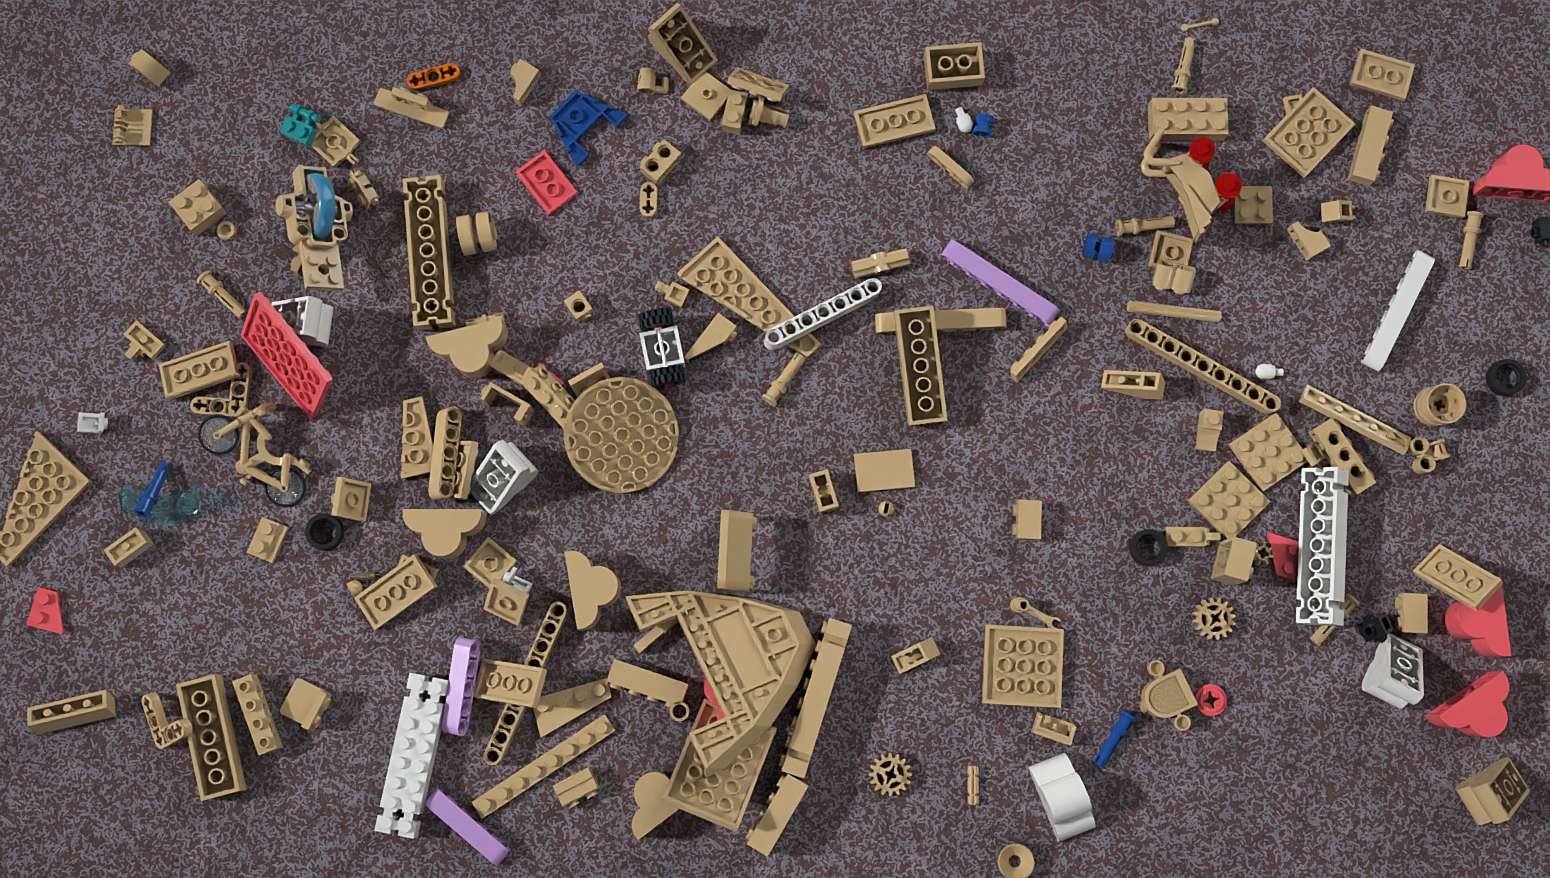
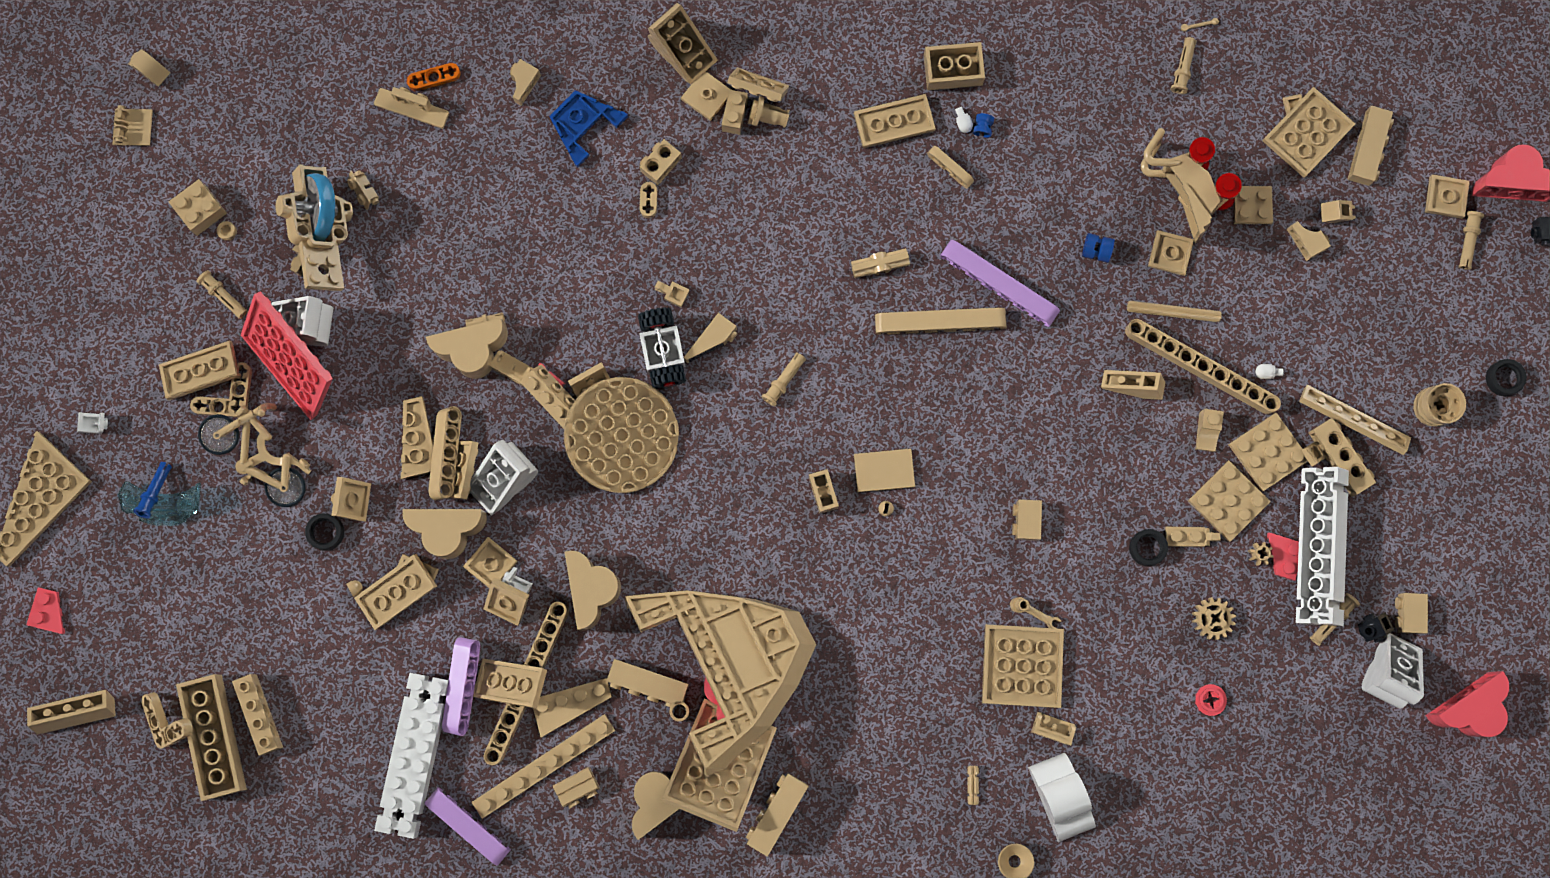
(128, 547): tan panel -> none
(142, 342): tan hinge -> none
(267, 540): tan plate -> none
(298, 130): teal plate -> none
(306, 704): tan bracket -> none
(335, 142): tan plate -> none
(364, 576): tan piece -> none
(429, 252): tan brick -> none
(471, 234): tan wheel -> none
(525, 410): tan panel -> none
(546, 182): coral tile -> none
(575, 300): tan brick -> none
(647, 82): tan piece -> none
(653, 635): tan beam -> none
(731, 283): tan wing -> none
(735, 551): tan windscreen -> none
(816, 320): white beam -> none
(816, 698): tan brick -> none
(894, 762): tan gear -> none
(915, 655): tan arch -> none
(920, 365): tan brick -> none
(1042, 344): tan plate -> none
(1119, 731): blue pin -> none
(1135, 226): tan pin -> none
(1167, 695): tan piece -> none
(1173, 276): tan brick -> none
(1188, 118): tan brick -> none
(1234, 561): tan brick -> none
(1382, 74): tan plate -> none
(1399, 309): white beam -> none
(1428, 453): tan piece -> none
(1458, 577): tan plate -> none
(1485, 627): coral brick -> none
(1493, 792): tan brick -> none

